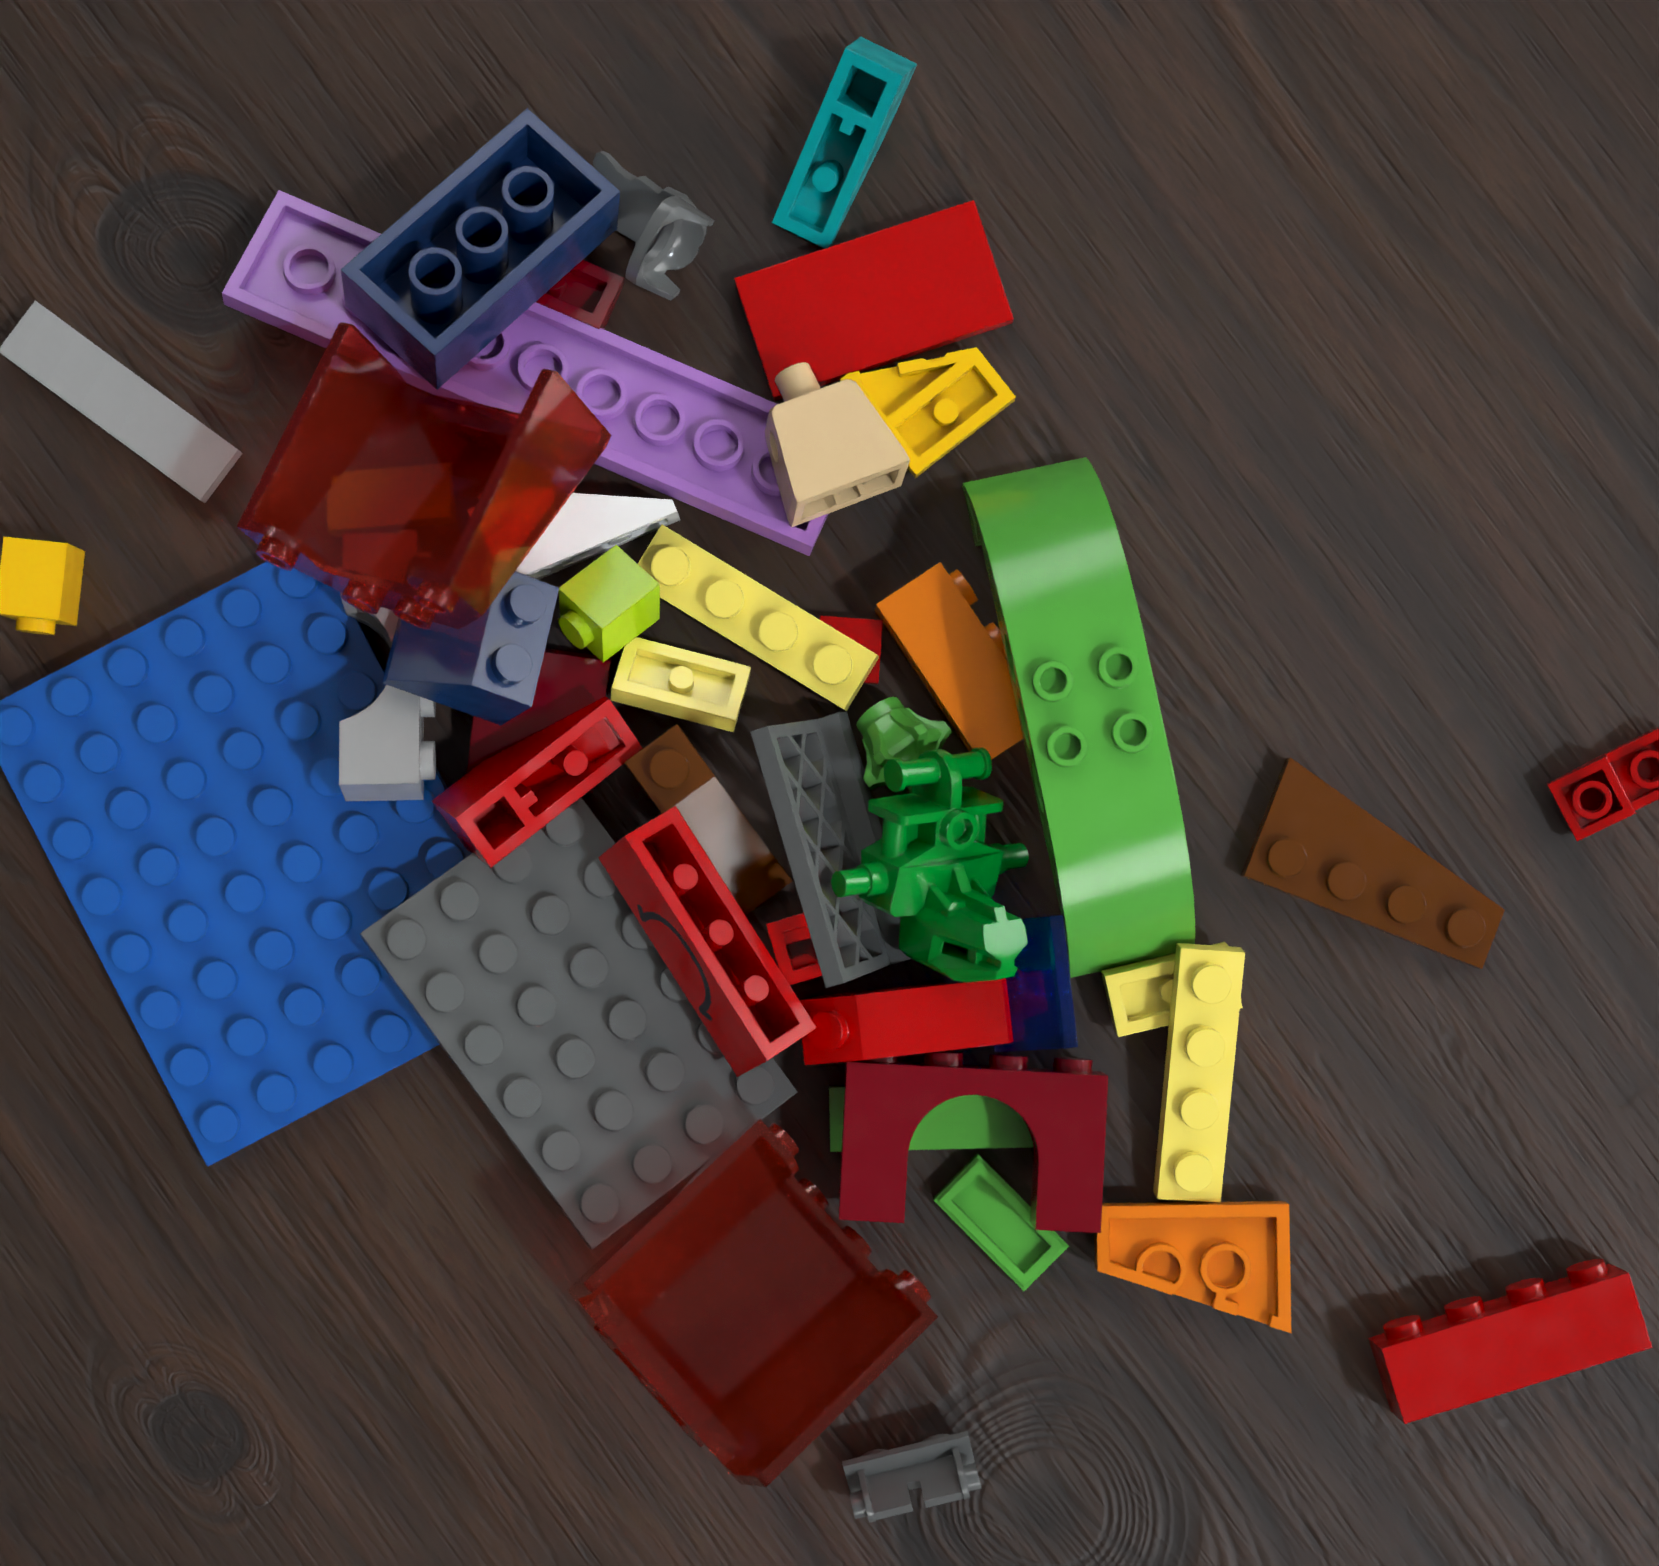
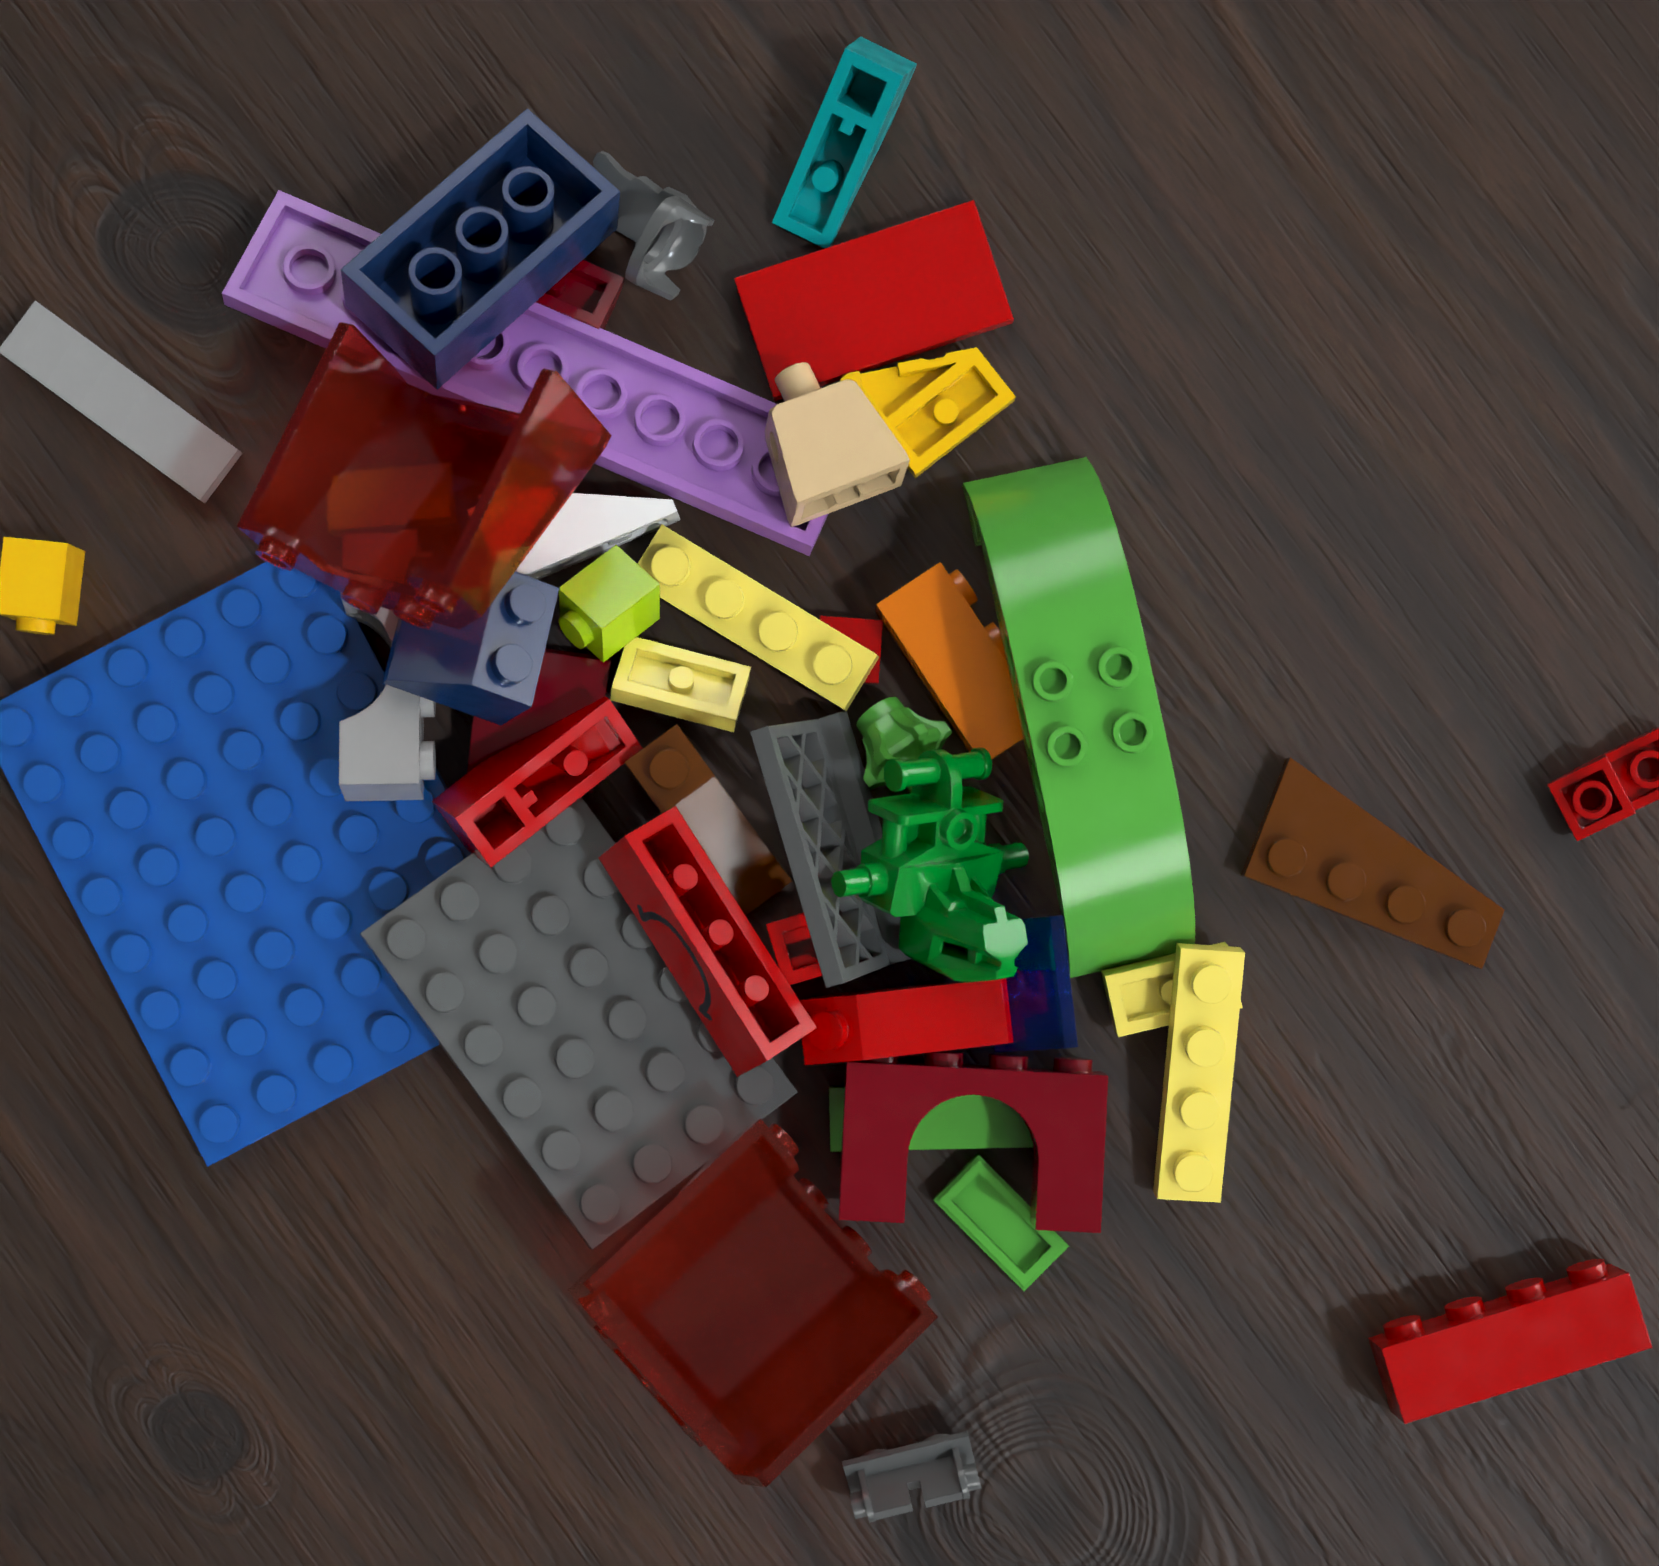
(1204, 1251): orange wing -> none

